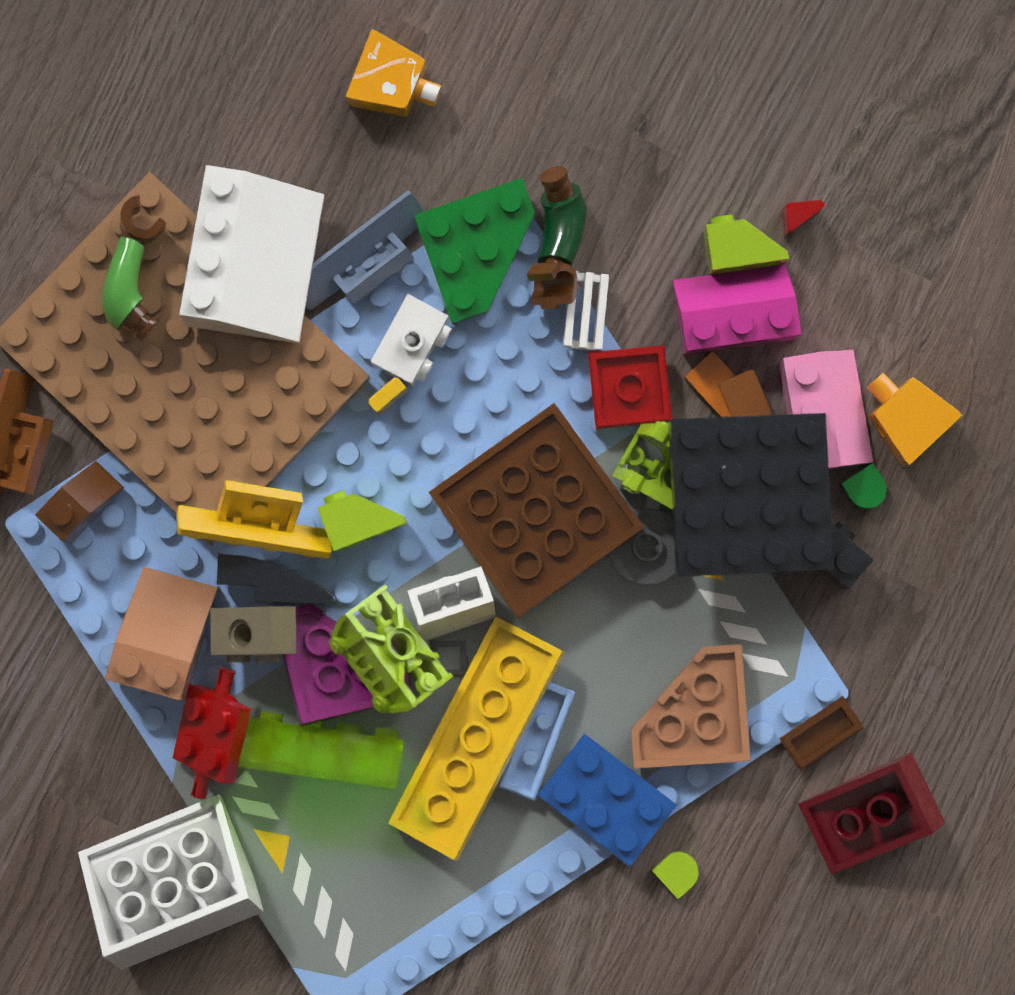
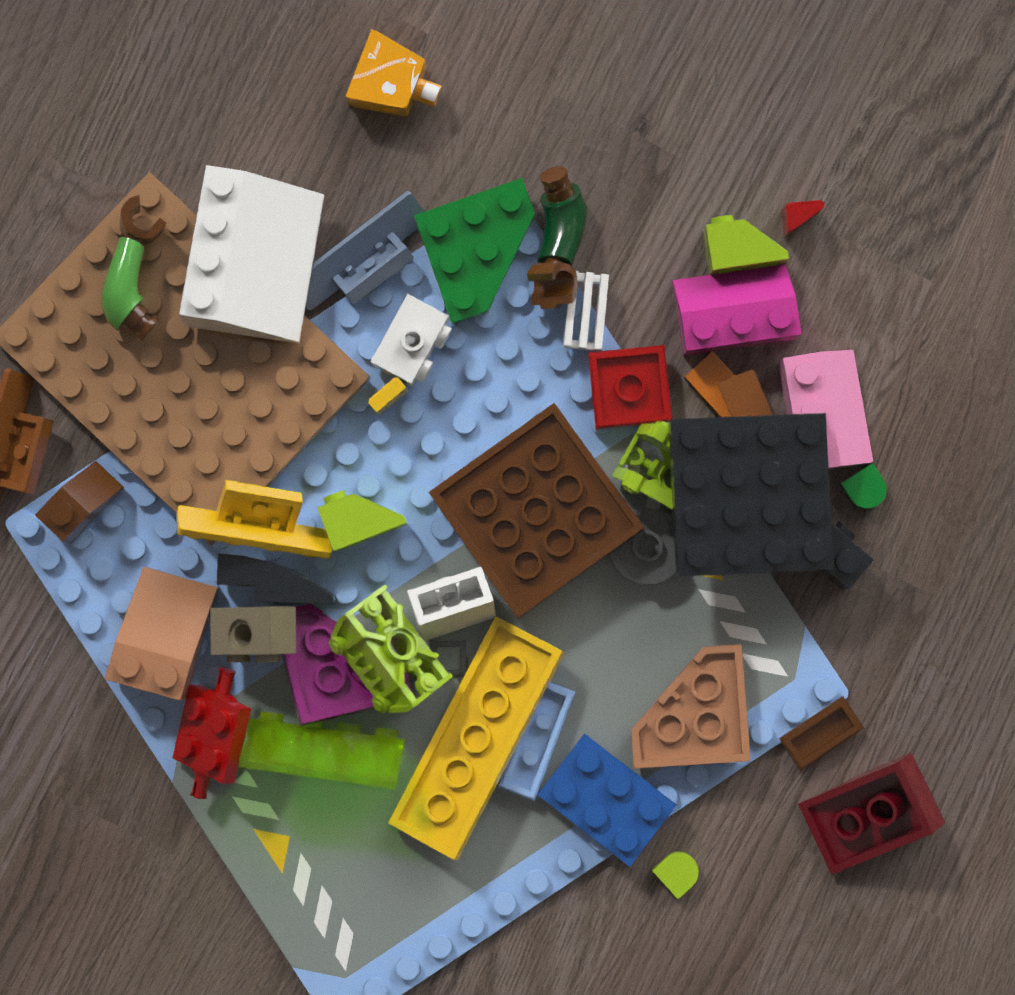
(168, 883): white slope -> none
(909, 417): light orange torso -> none

